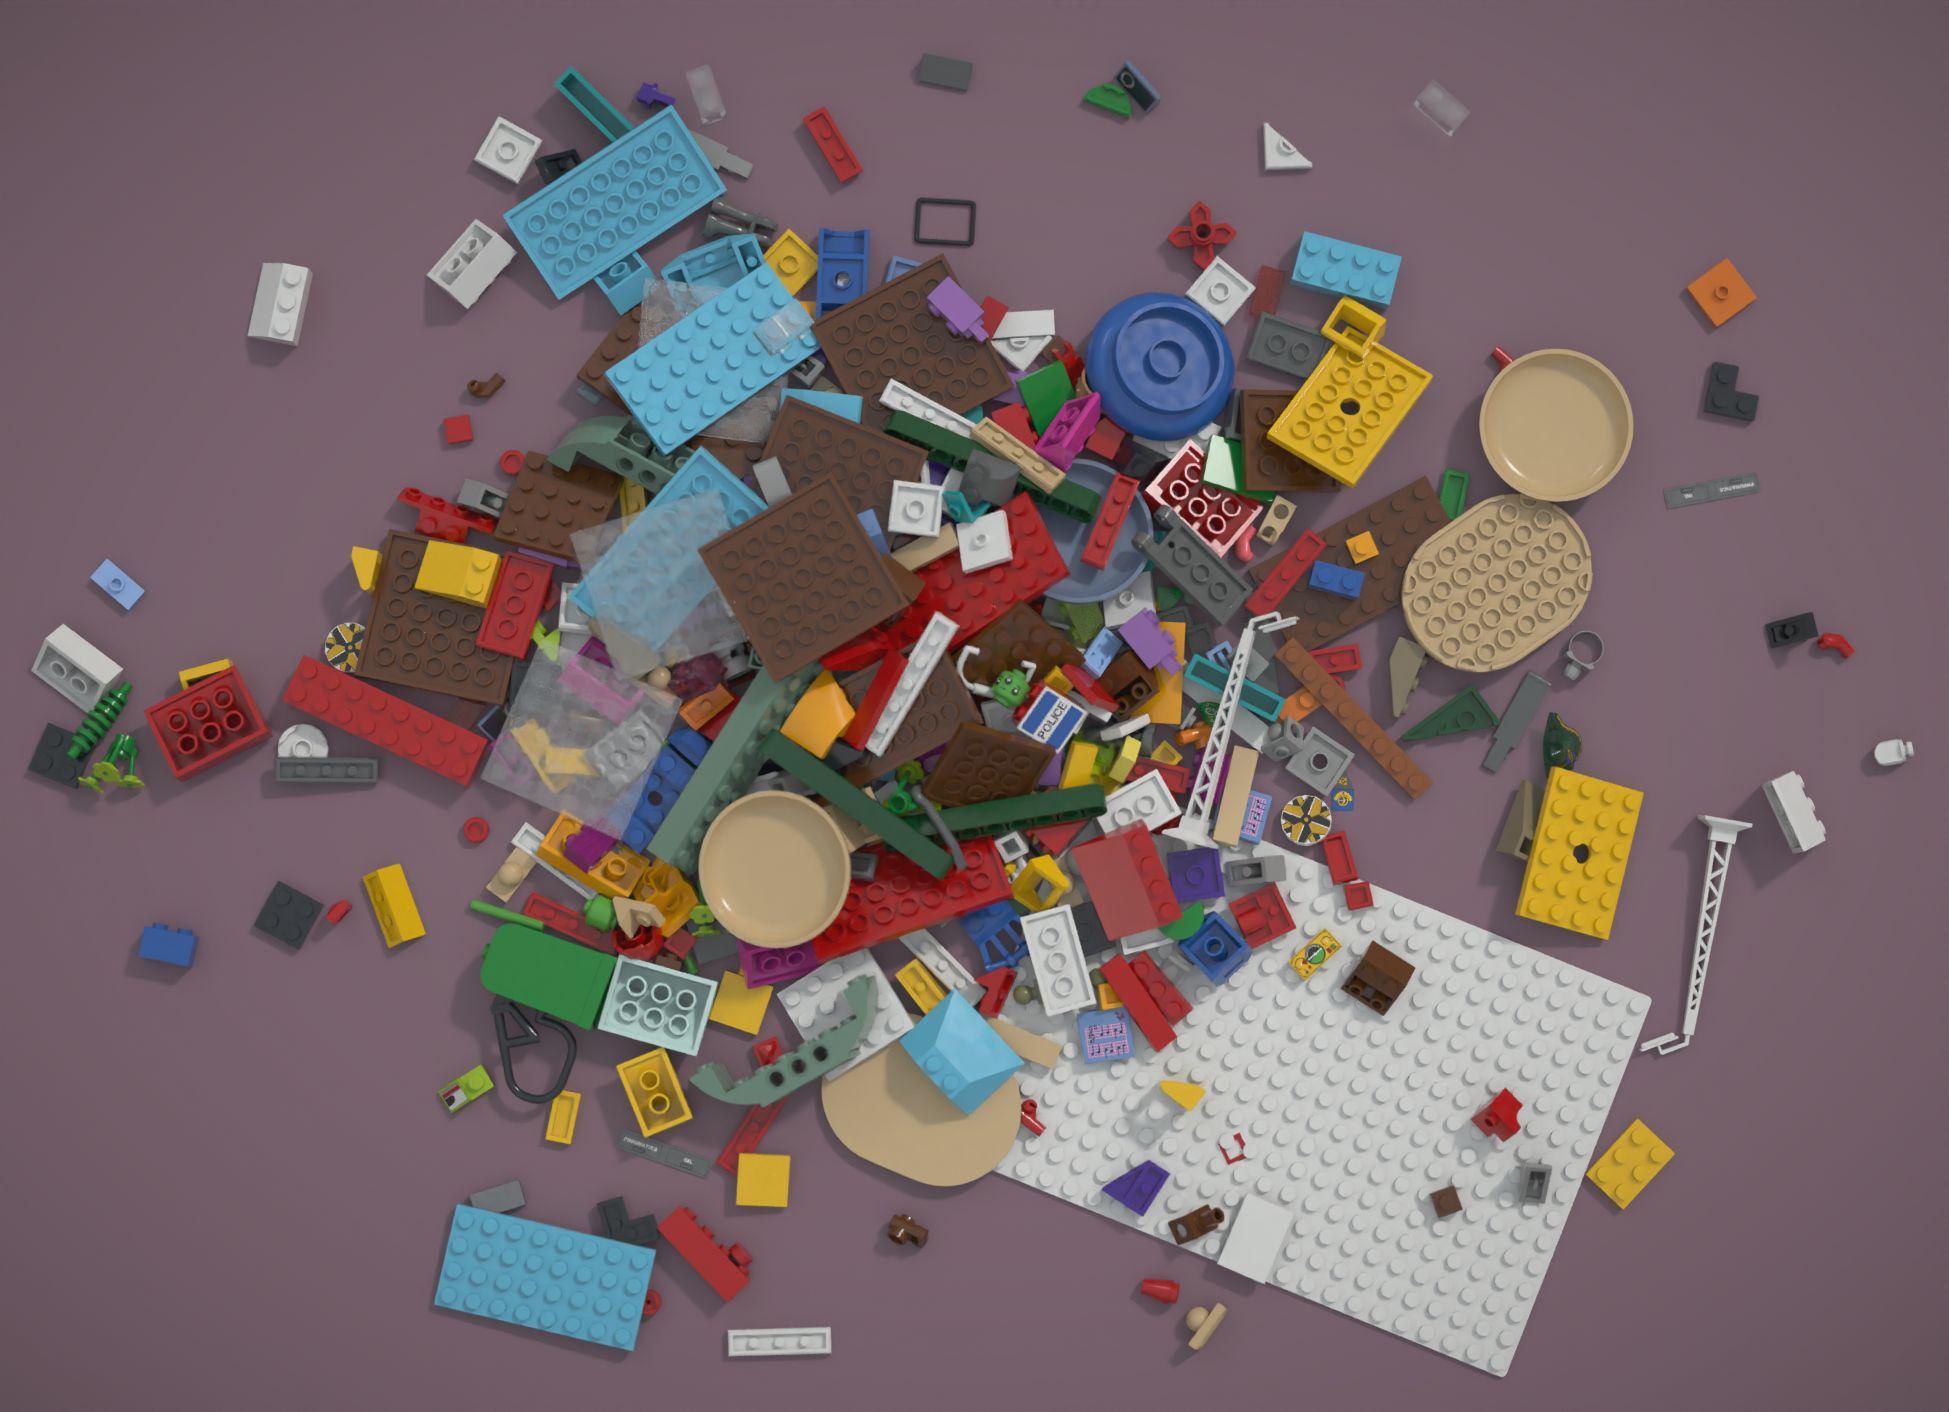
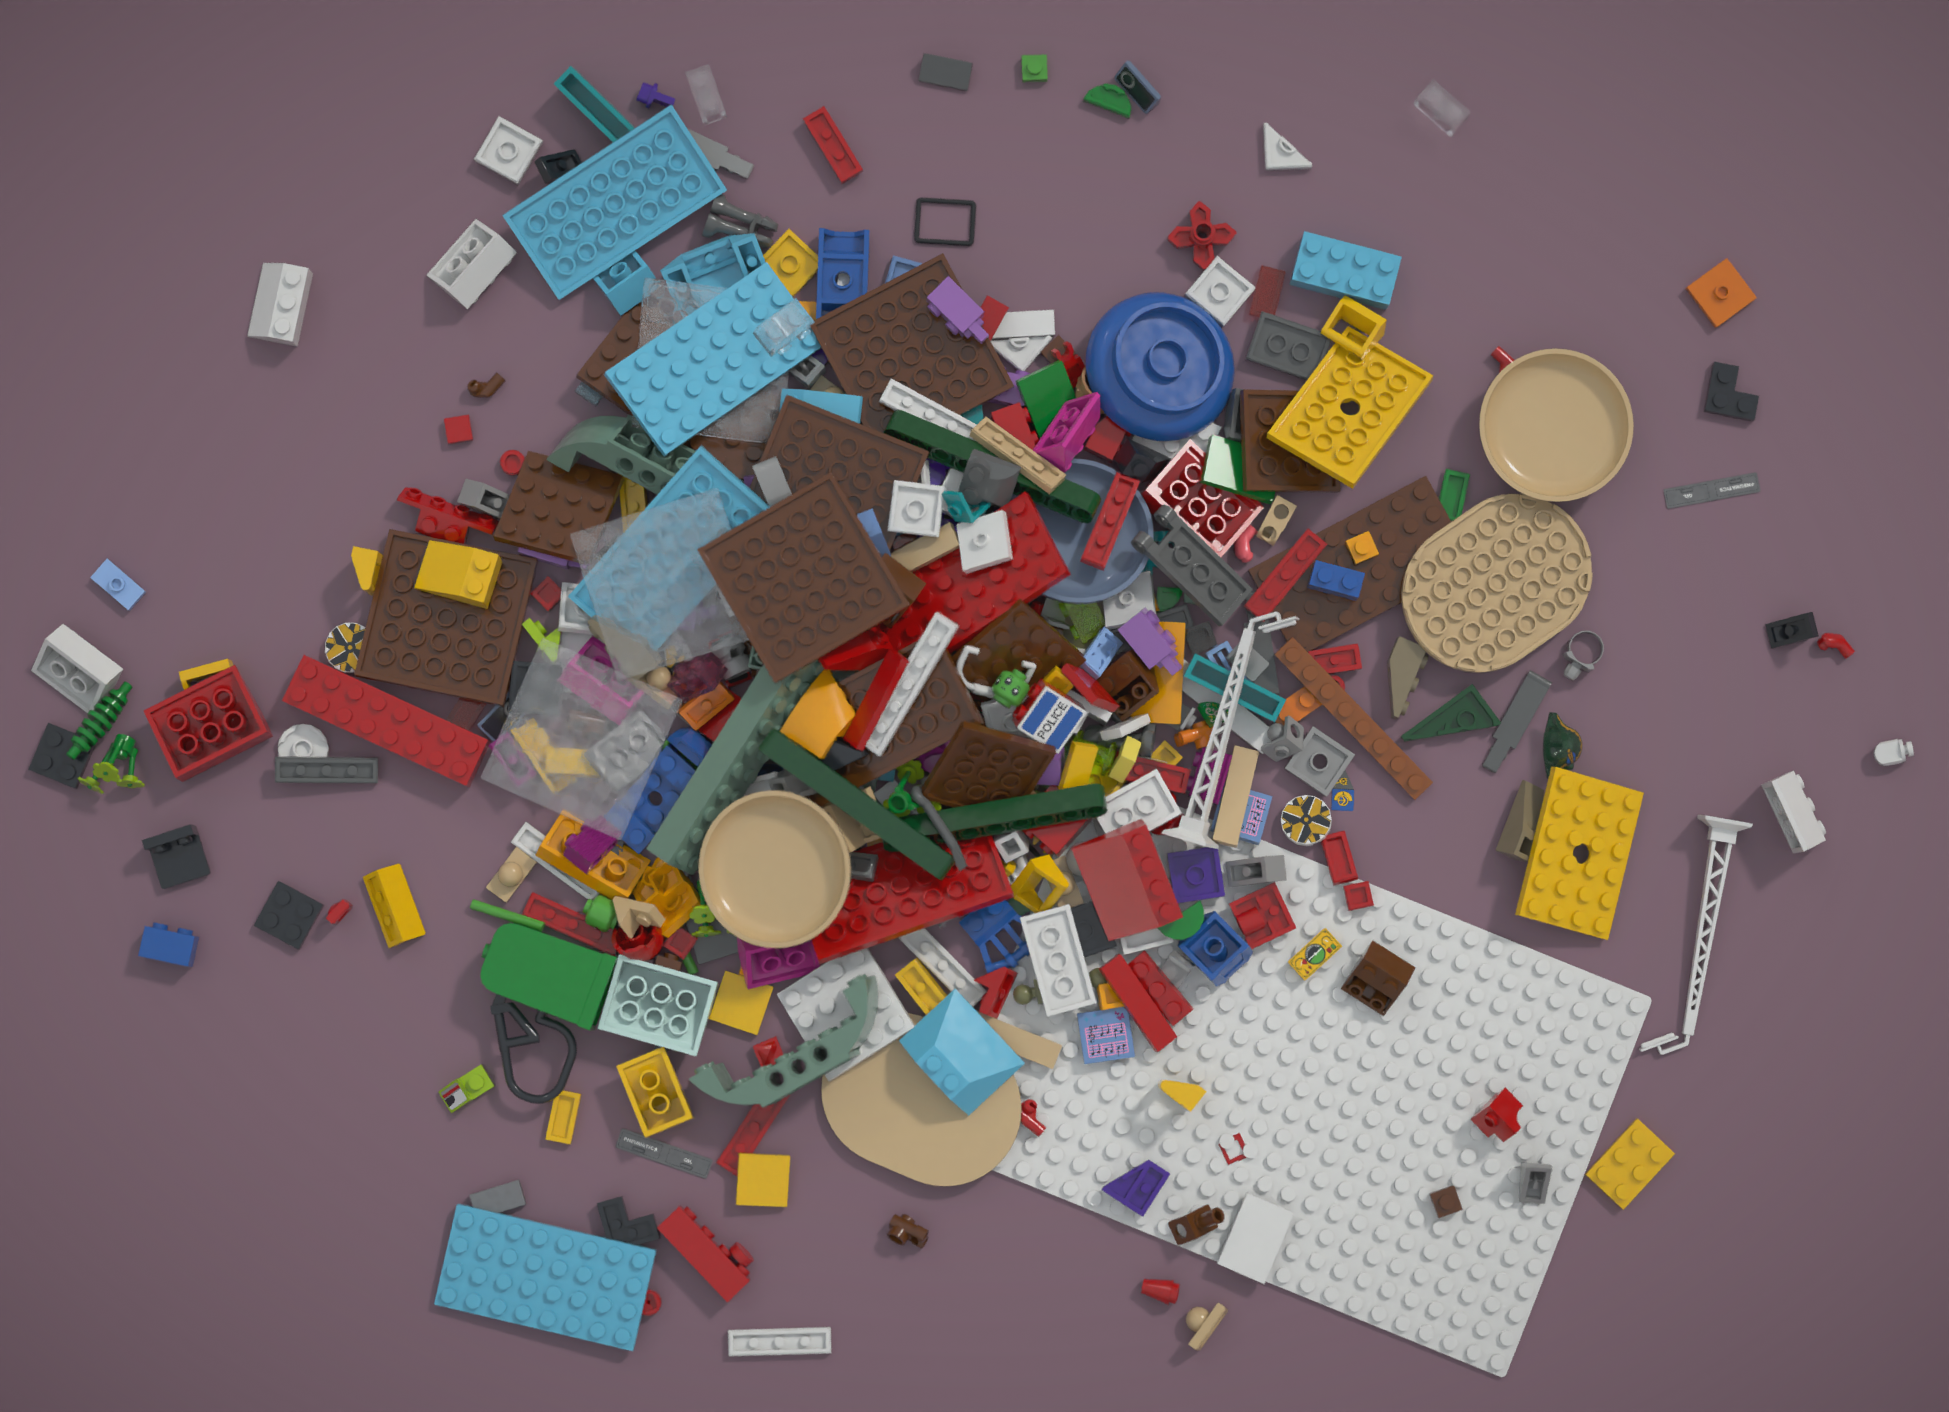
(177, 856): none -> black bracket
(476, 829): red tile -> none
(515, 604): red tile -> none
(1034, 68): none -> bright green plate

